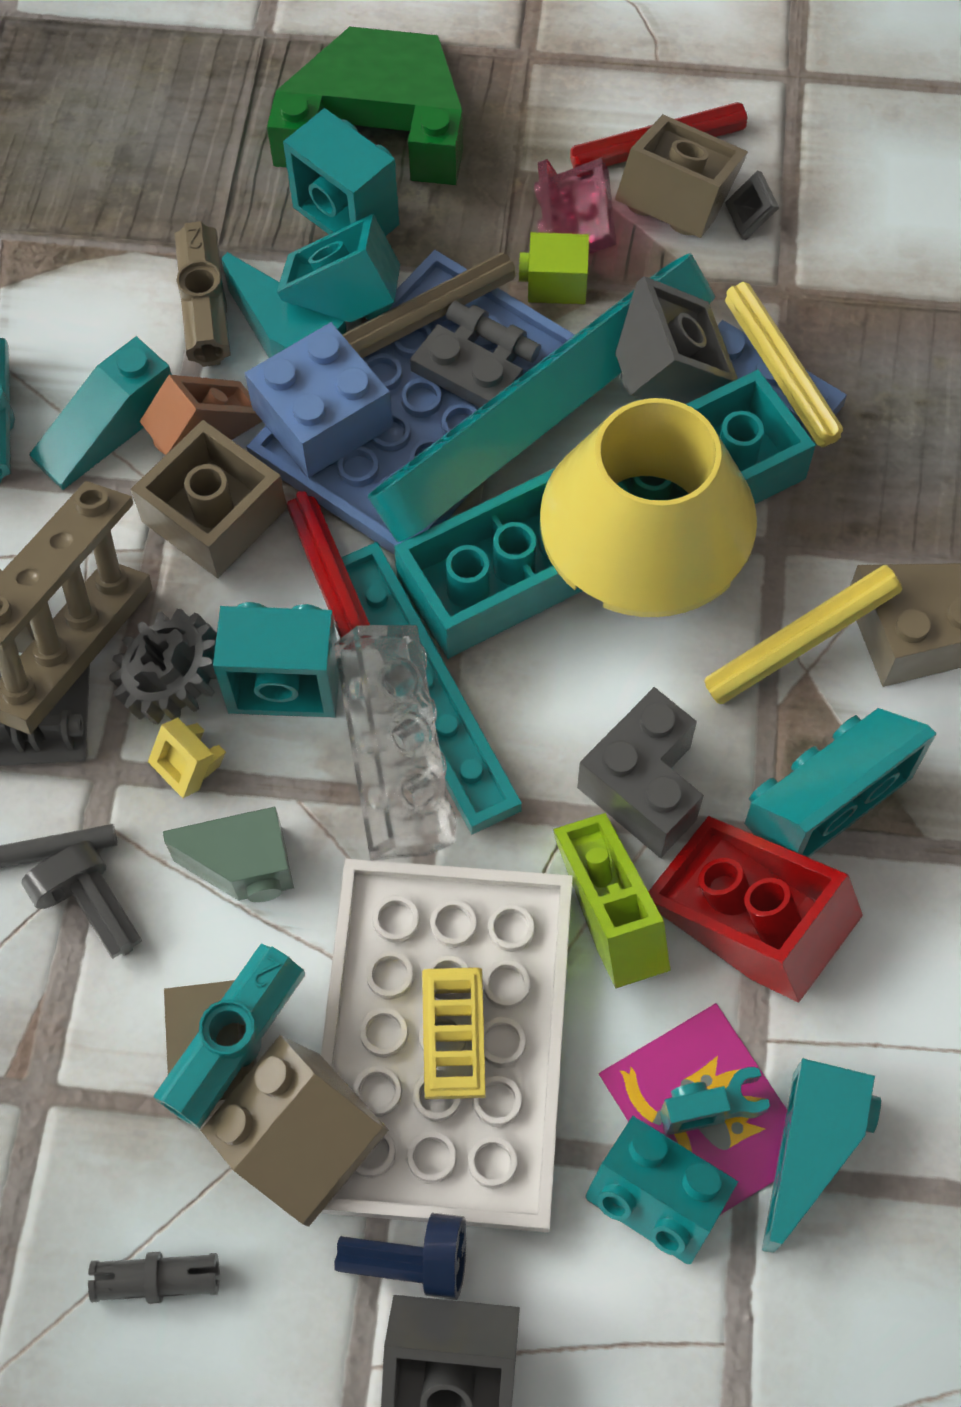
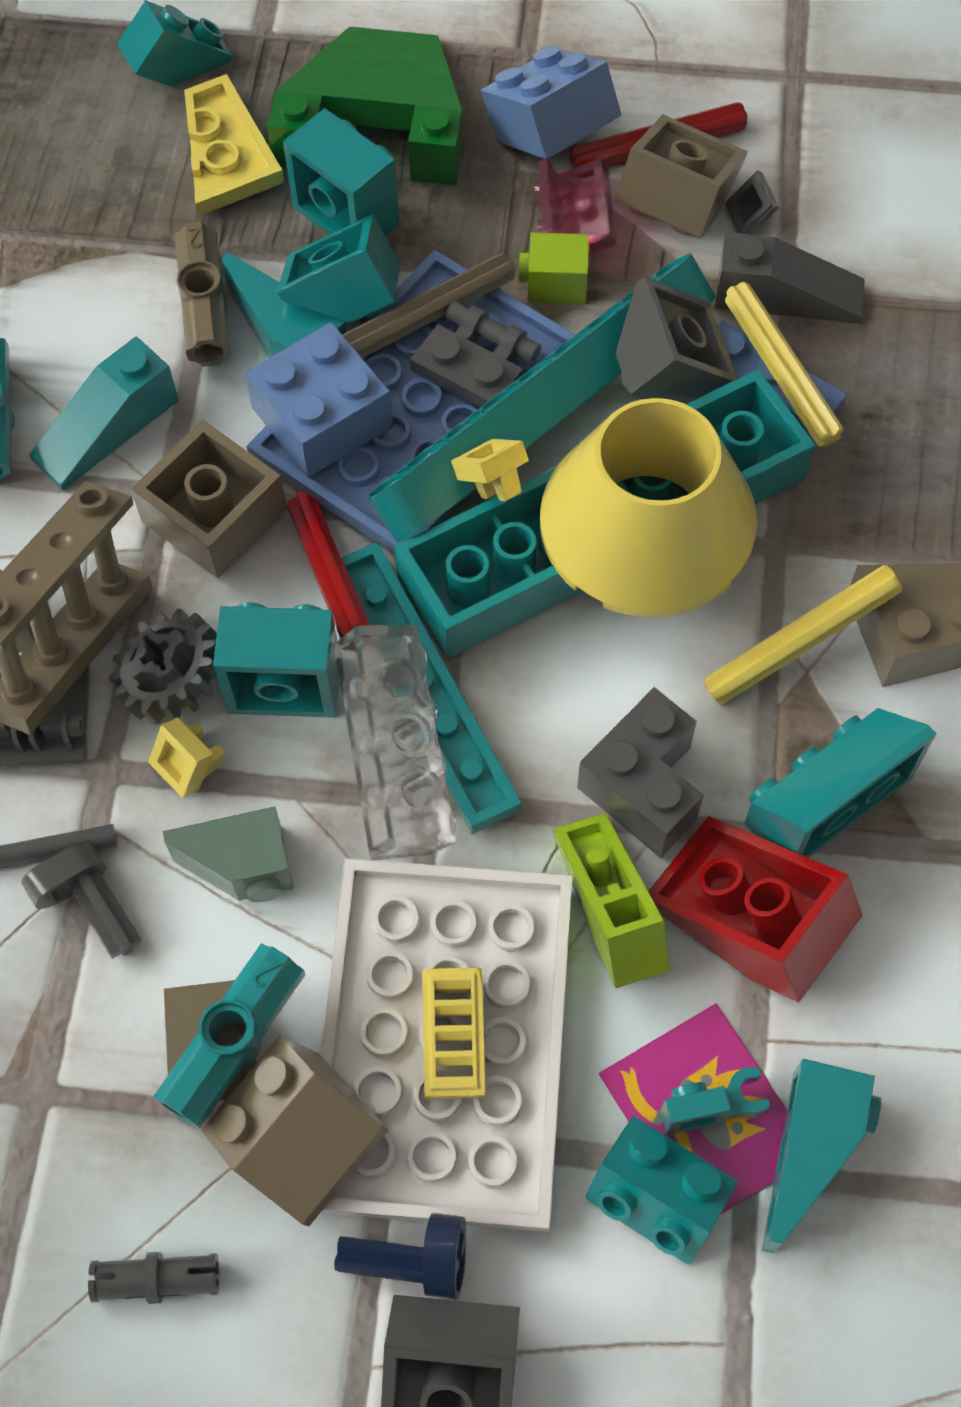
(170, 45): none -> teal slope
(189, 400): nougat slope -> none
(226, 147): none -> light yellow wing
(493, 468): none -> light yellow tile
(551, 101): none -> medium blue brick
(789, 279): none -> dark grey slope

